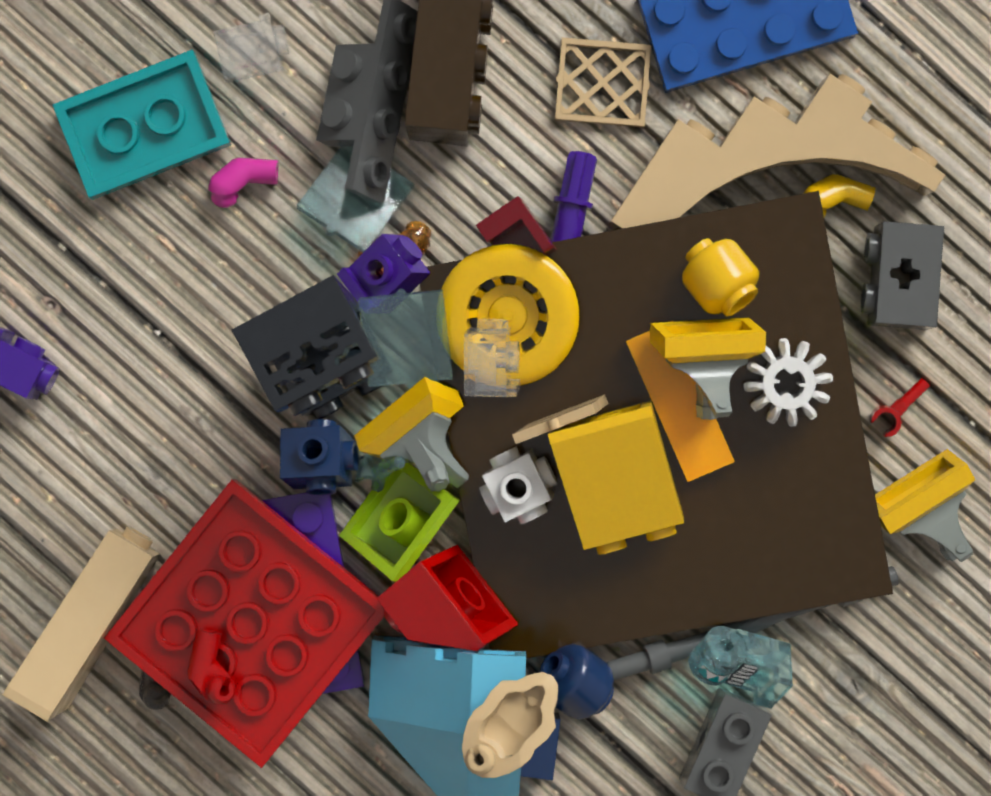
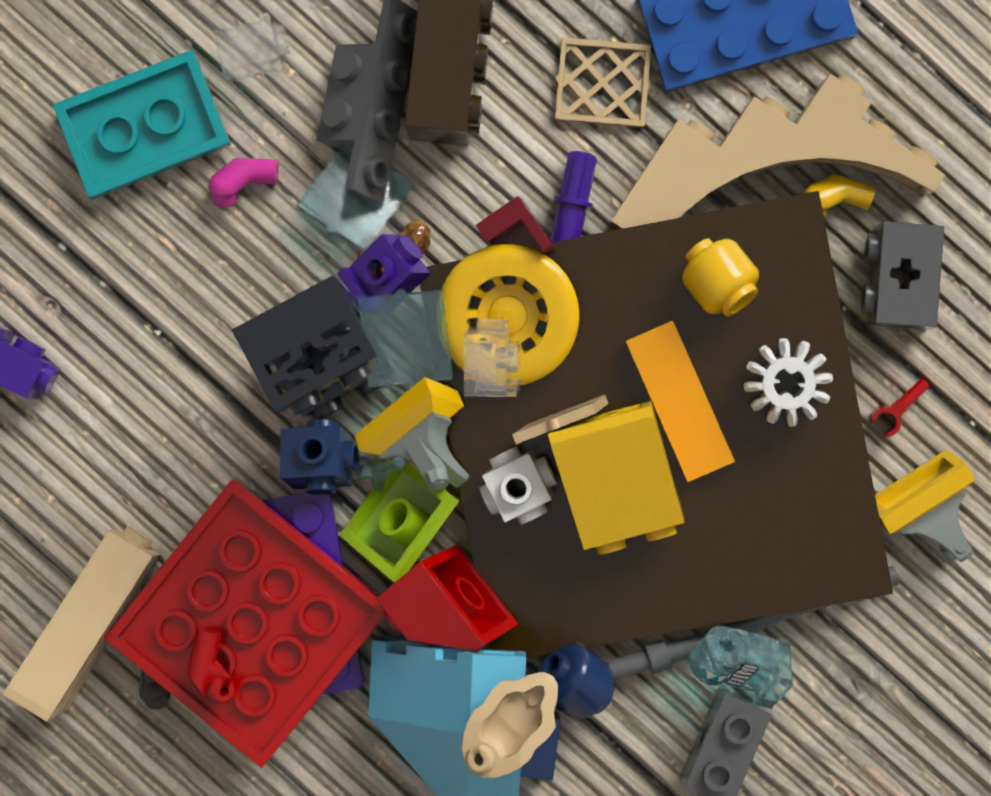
(709, 355): yellow piece -> none

